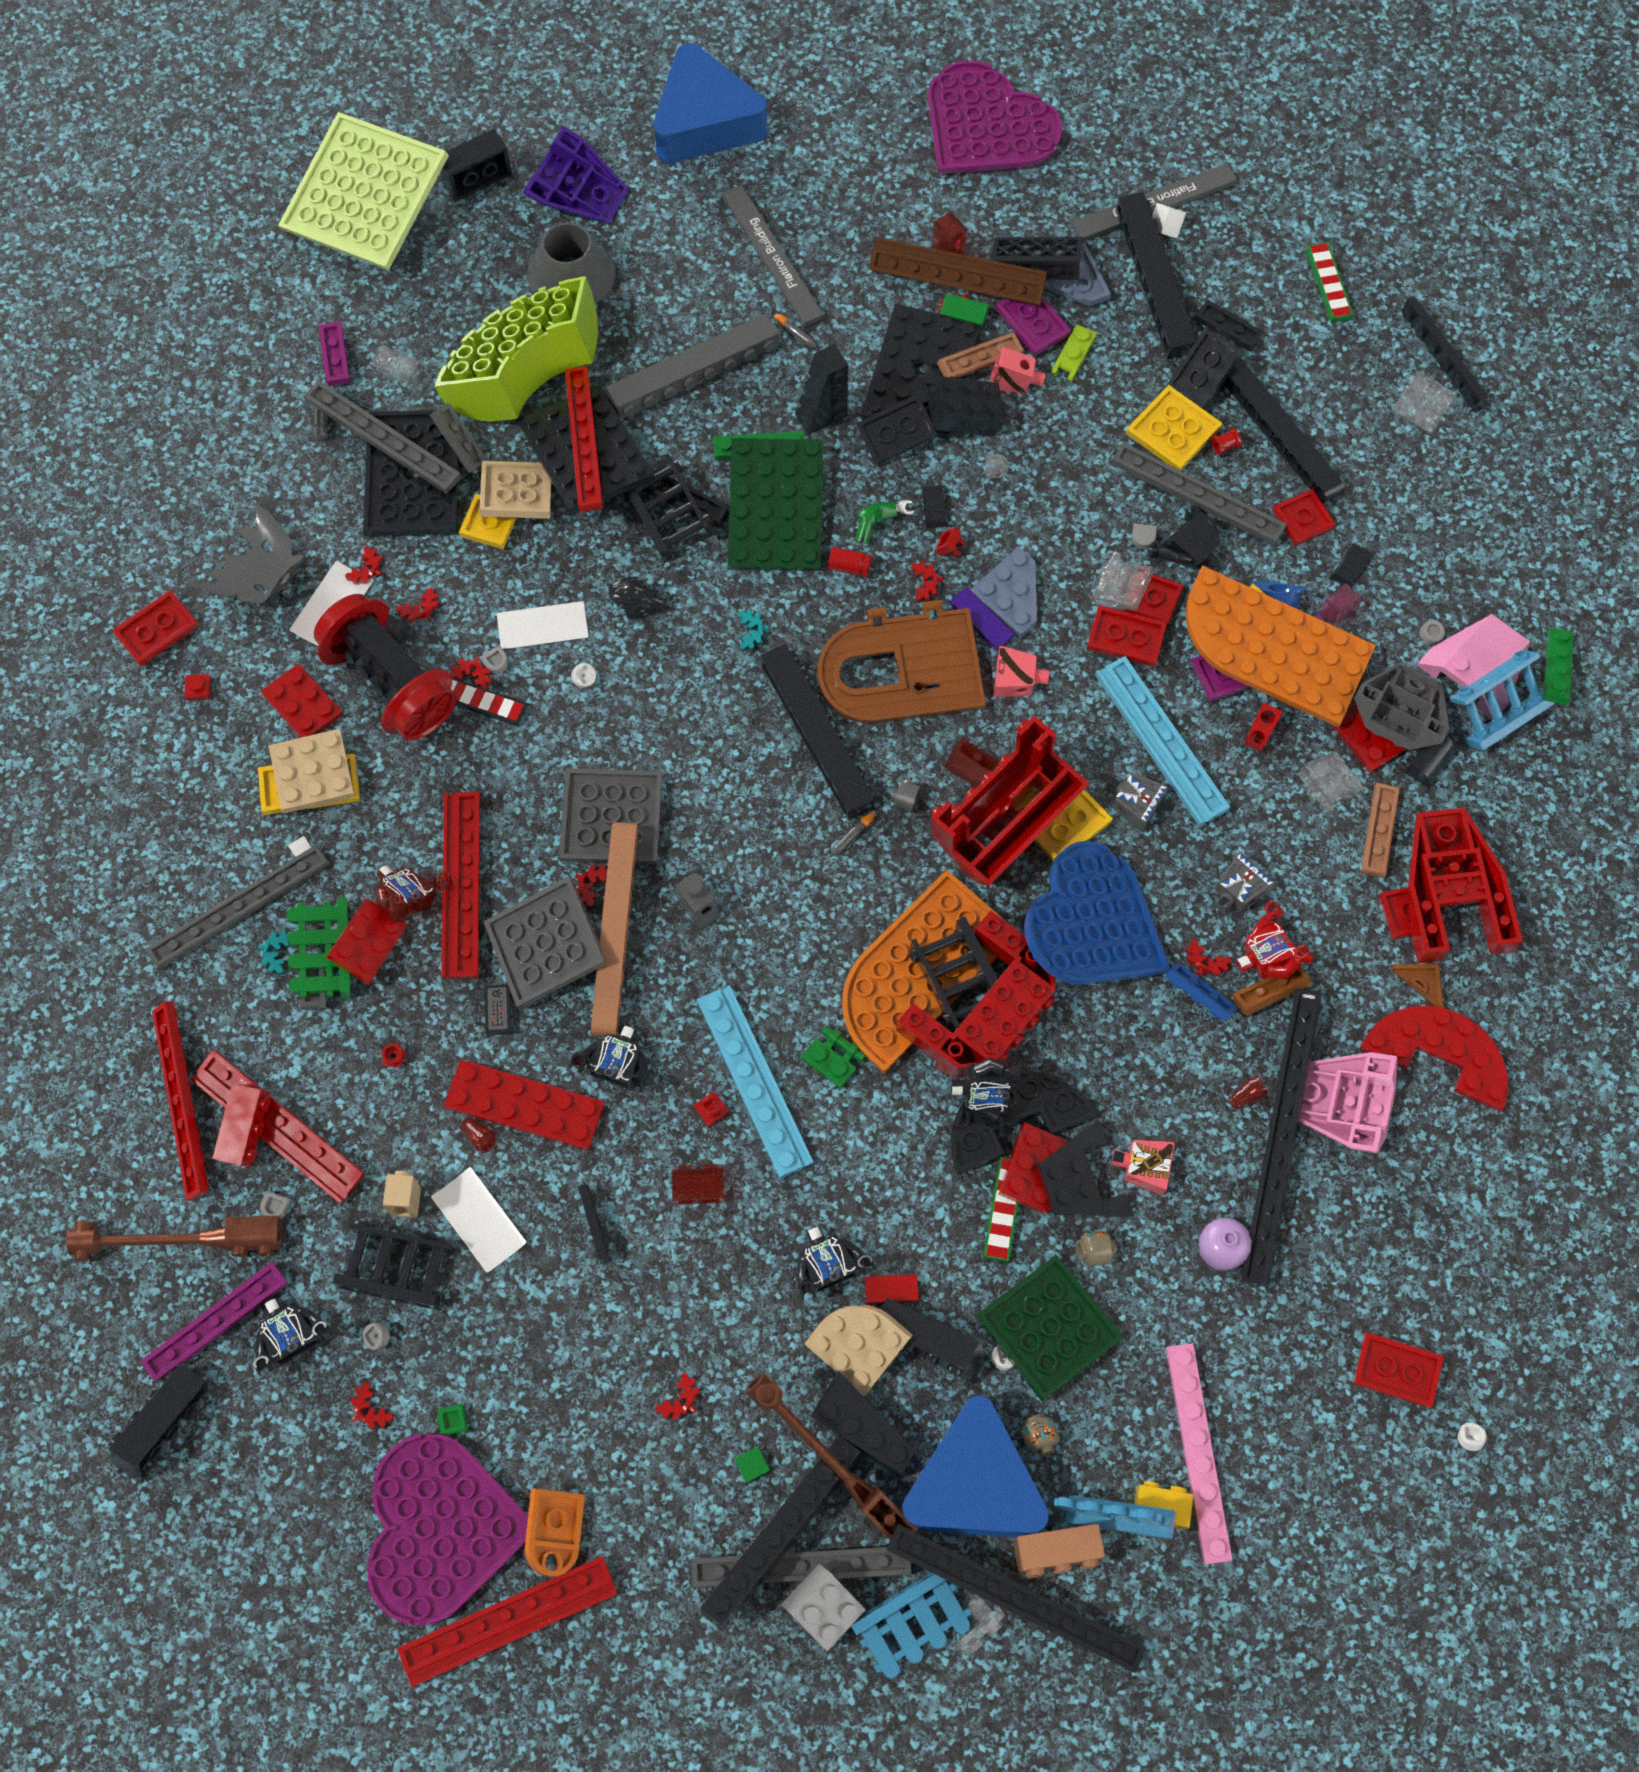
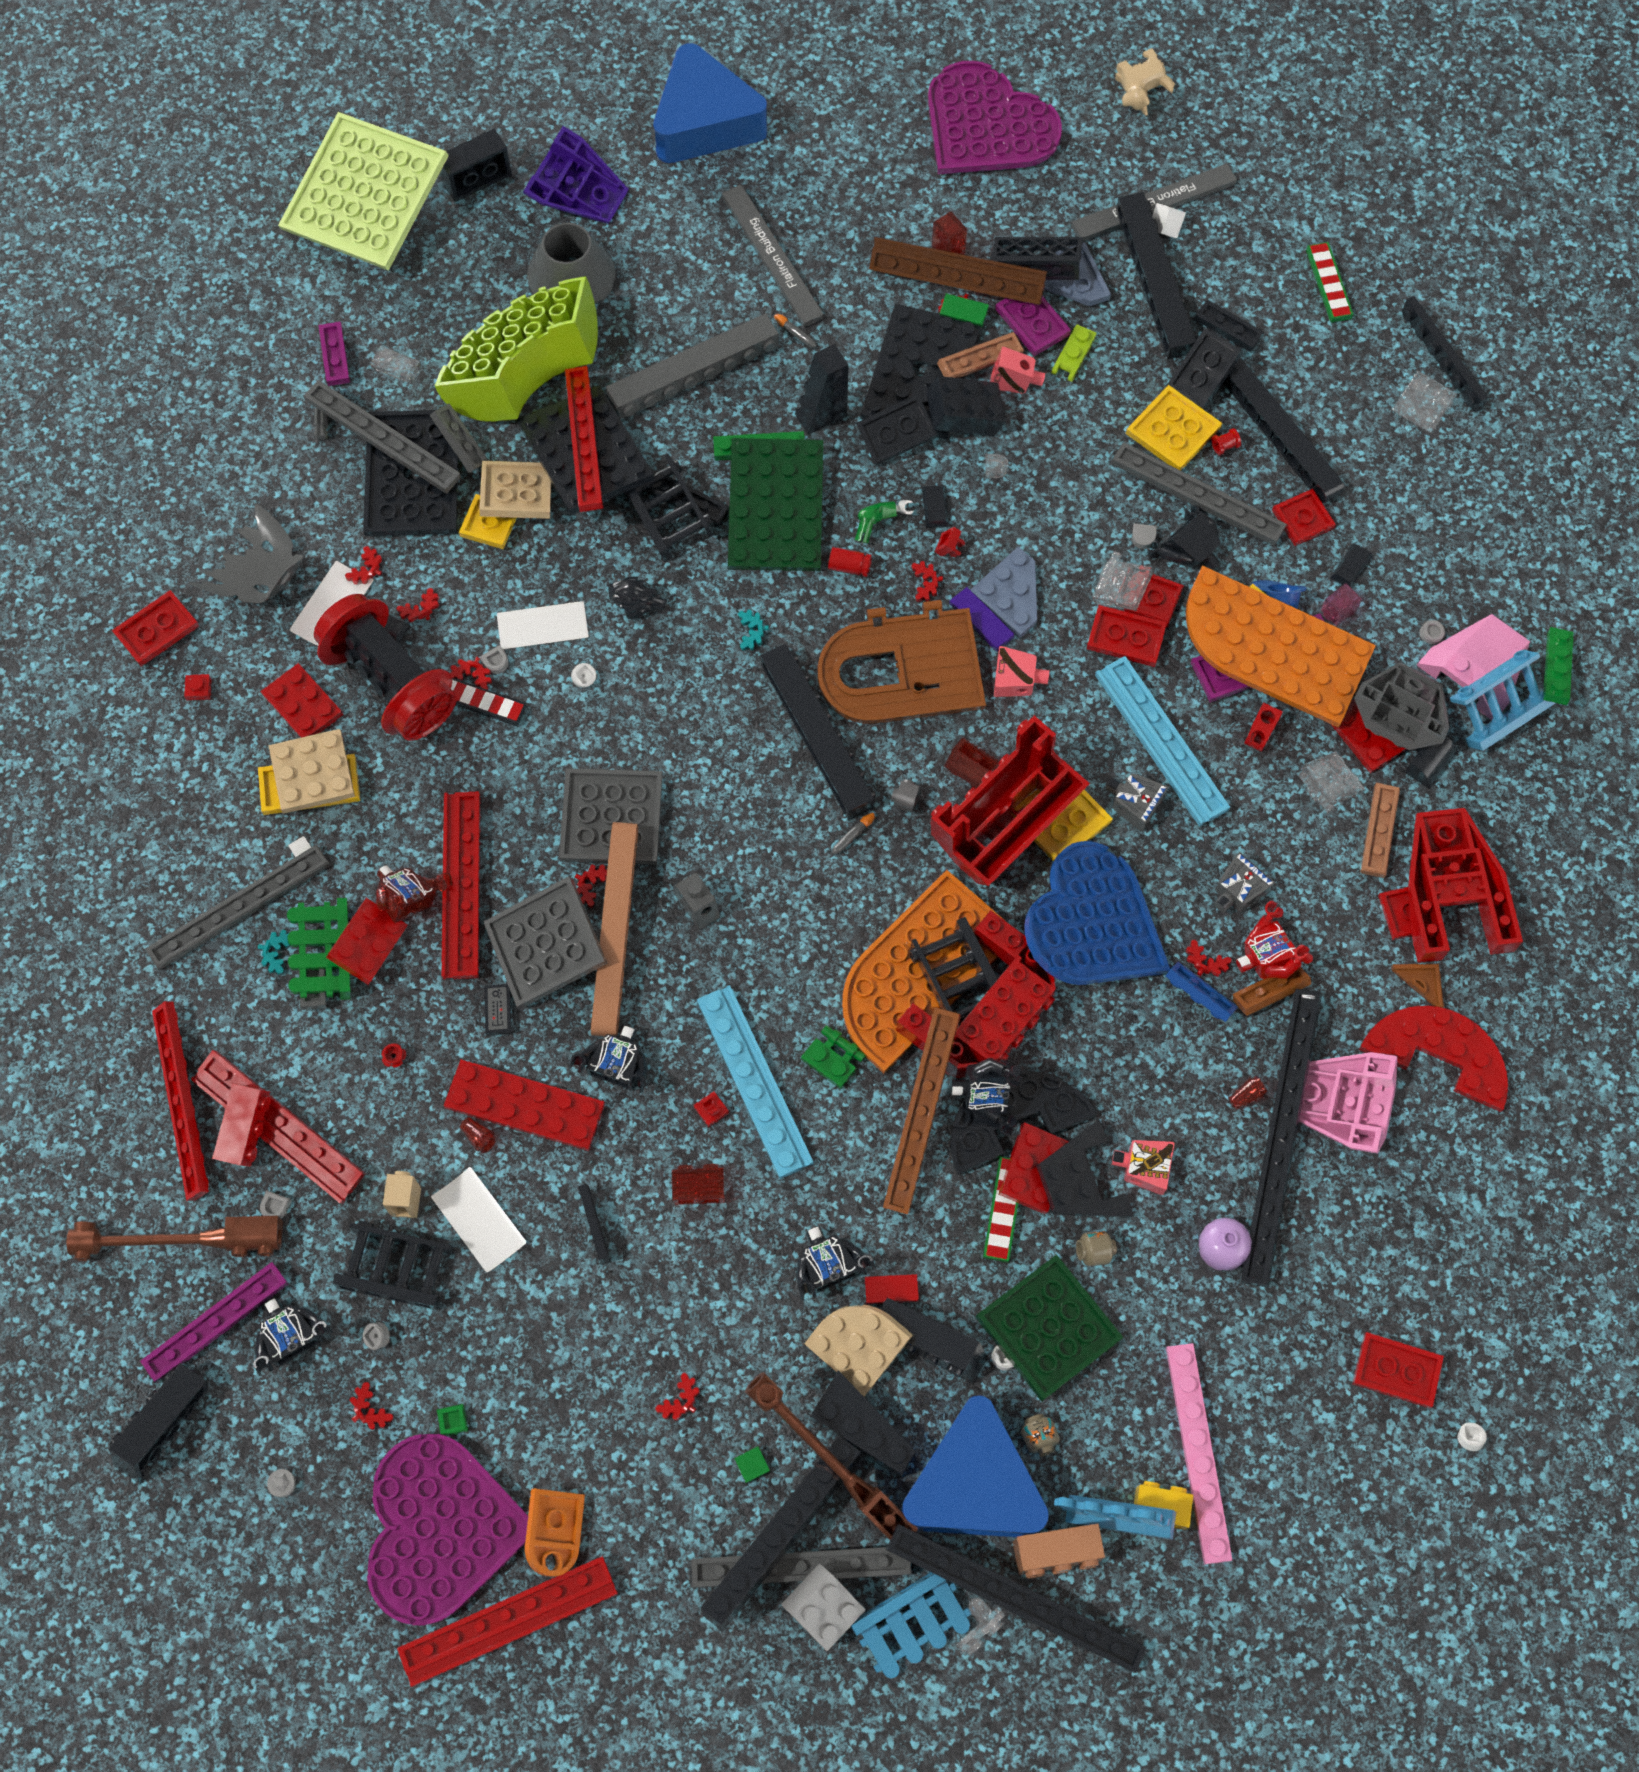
(281, 1483): none -> light grey tile
(921, 1110): none -> dark orange plate
(1142, 78): none -> tan animal

